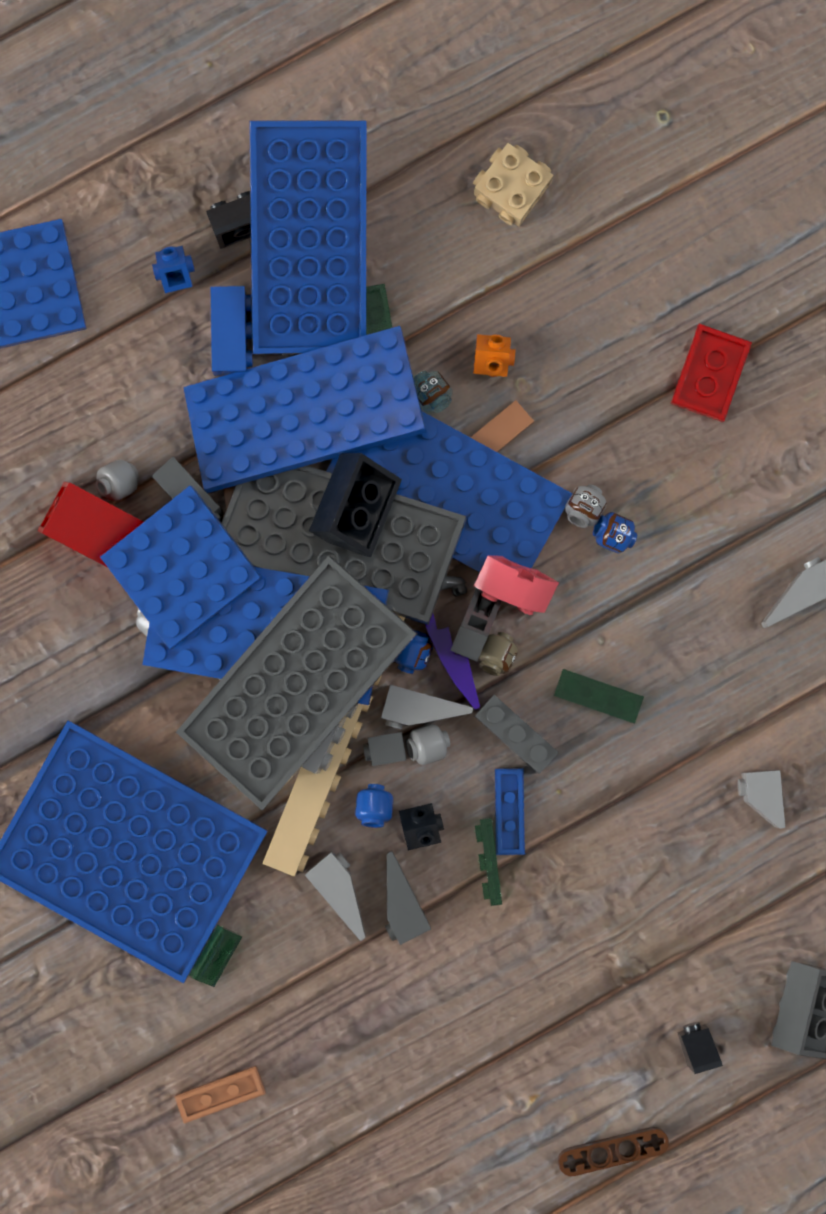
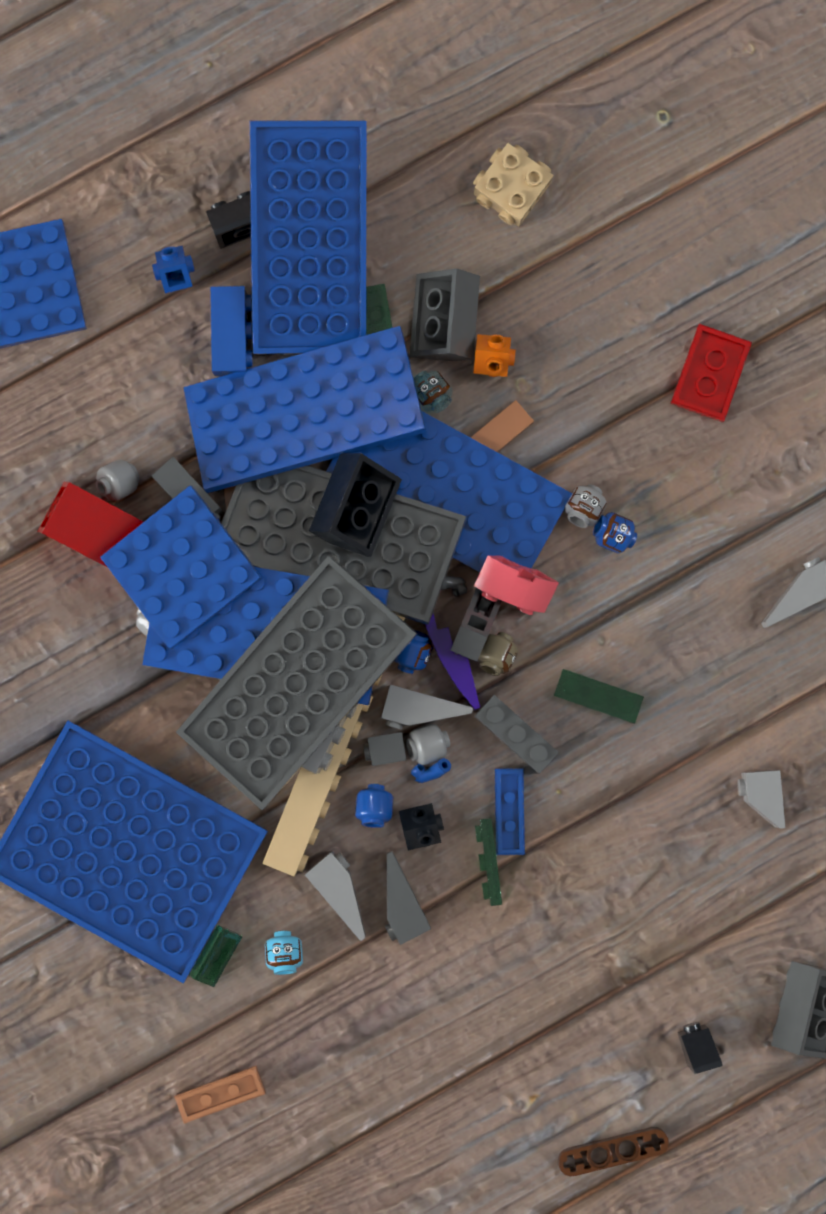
(283, 953): none -> medium azure head
(435, 771): none -> blue arm
(445, 315): none -> dark grey slope

